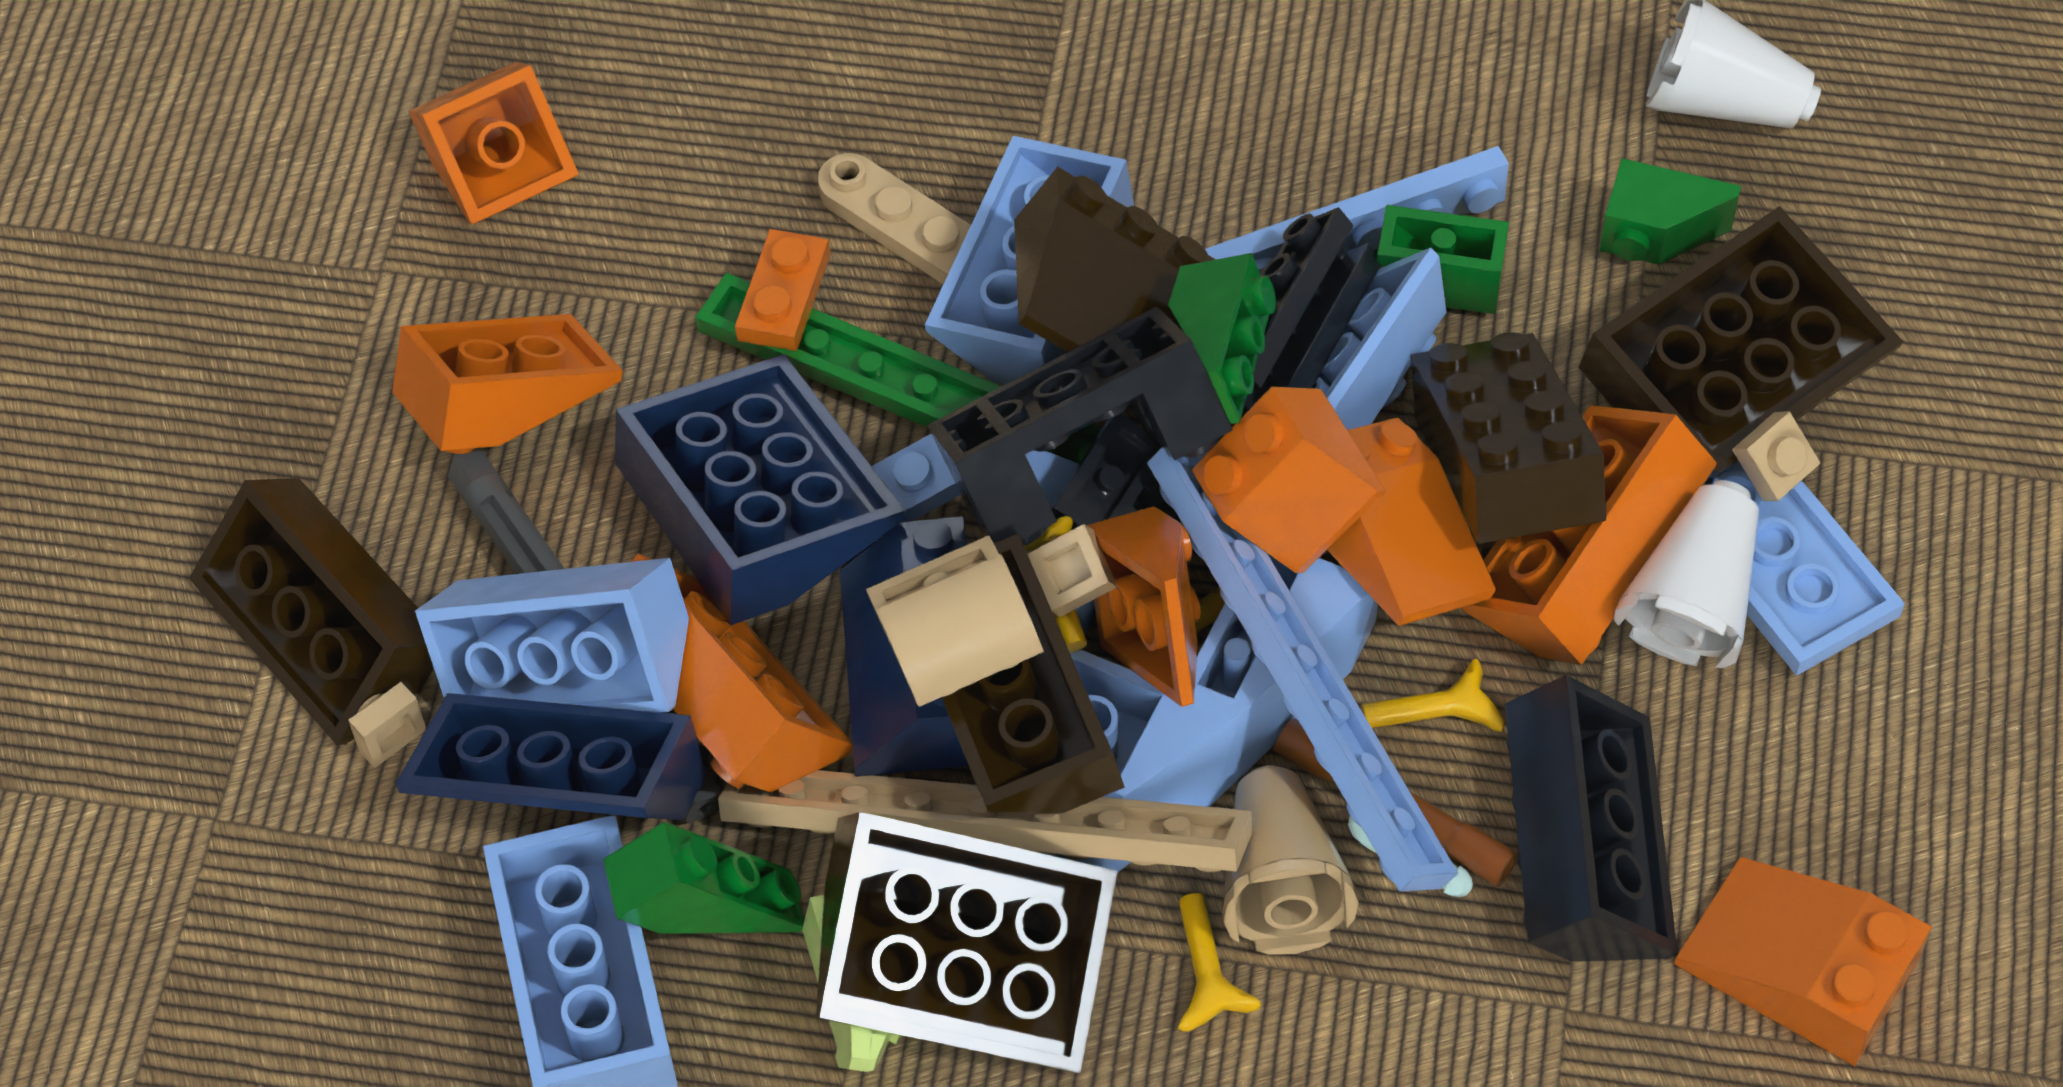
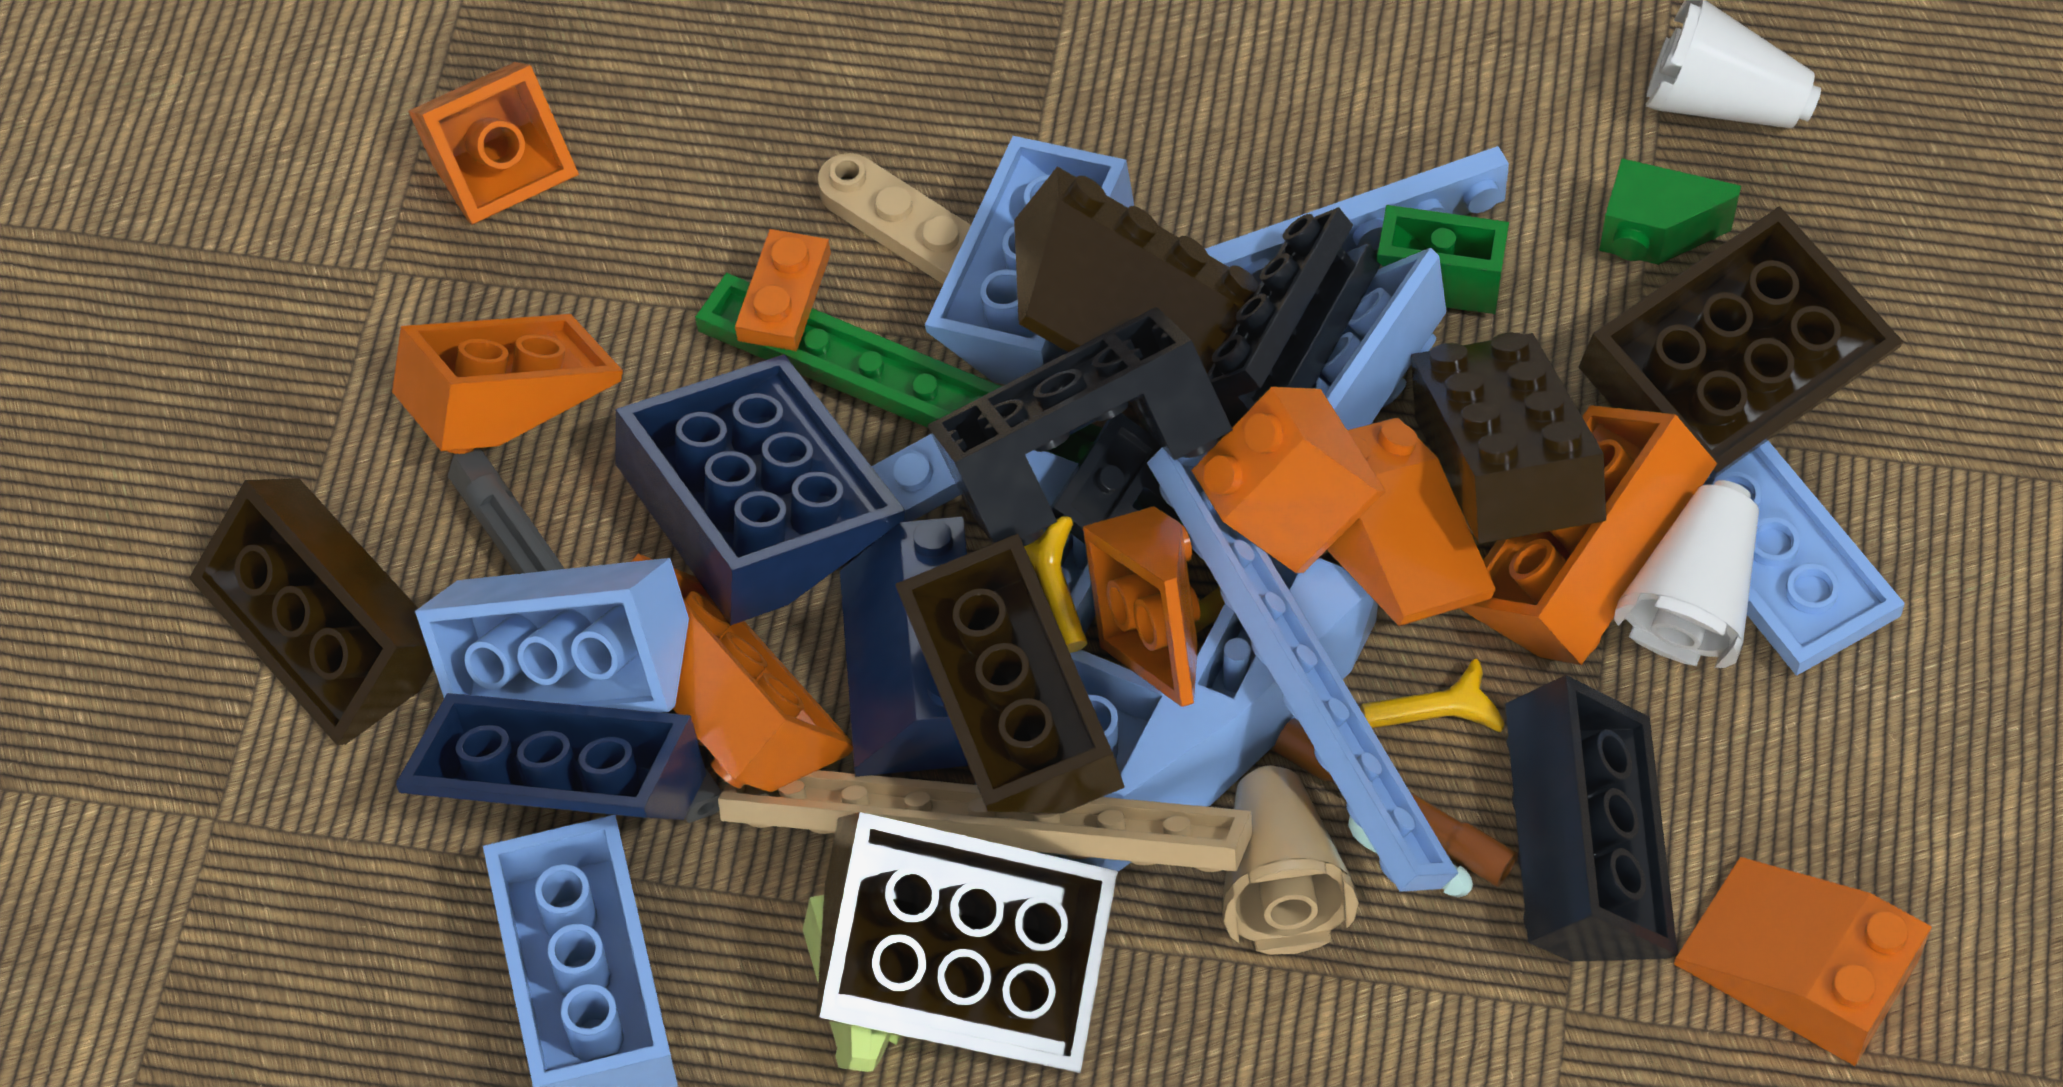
(387, 724): tan plate -> none
(698, 885): green slope -> none
(955, 620): tan brick -> none
(1072, 570): tan plate -> none
(1212, 990): yellow piece -> none
(1225, 314): green slope -> none
(1776, 456): tan plate -> none

